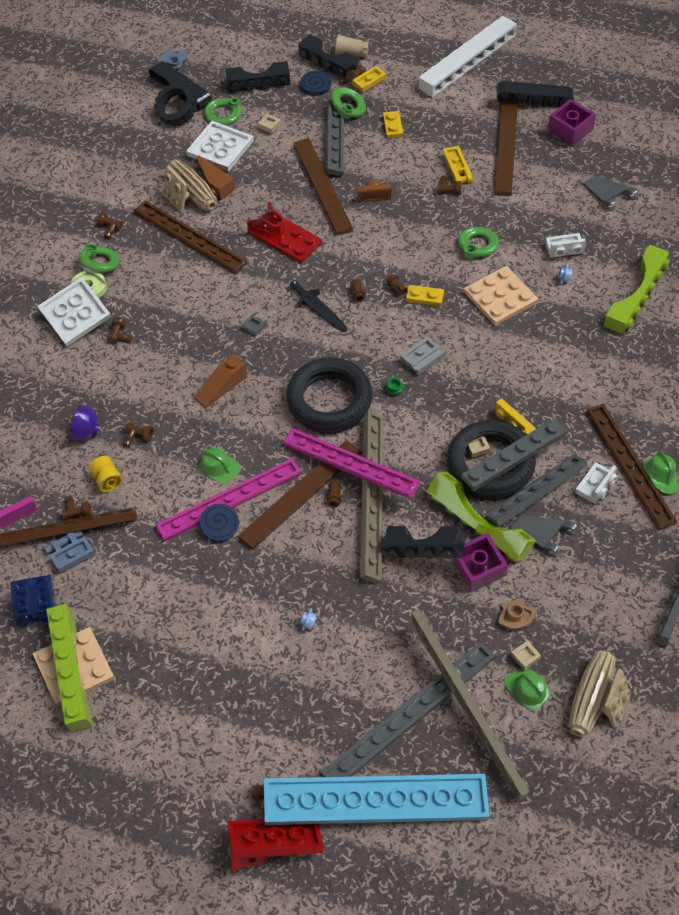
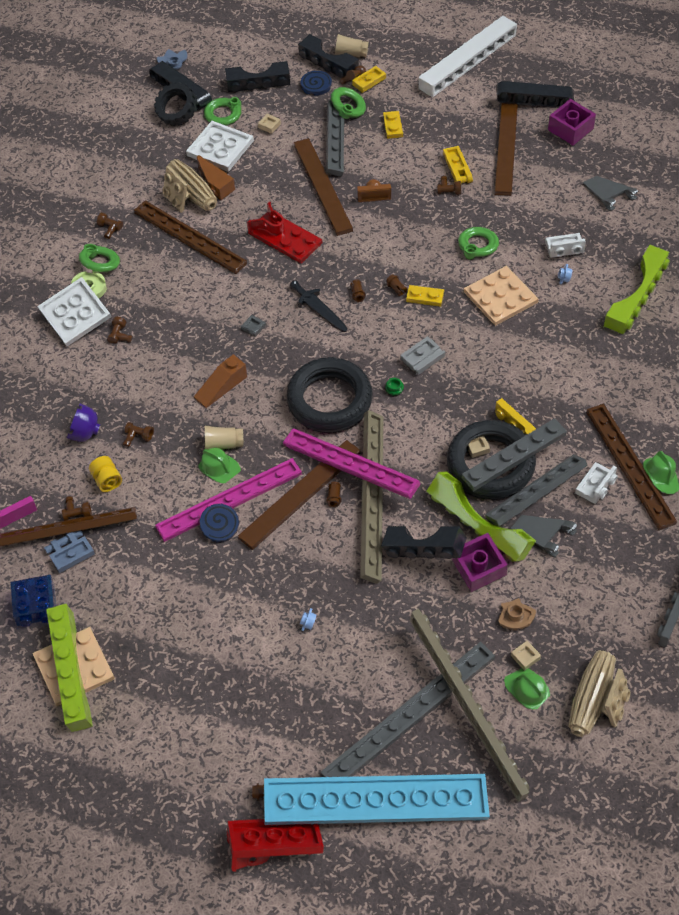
(223, 437): none -> tan plant

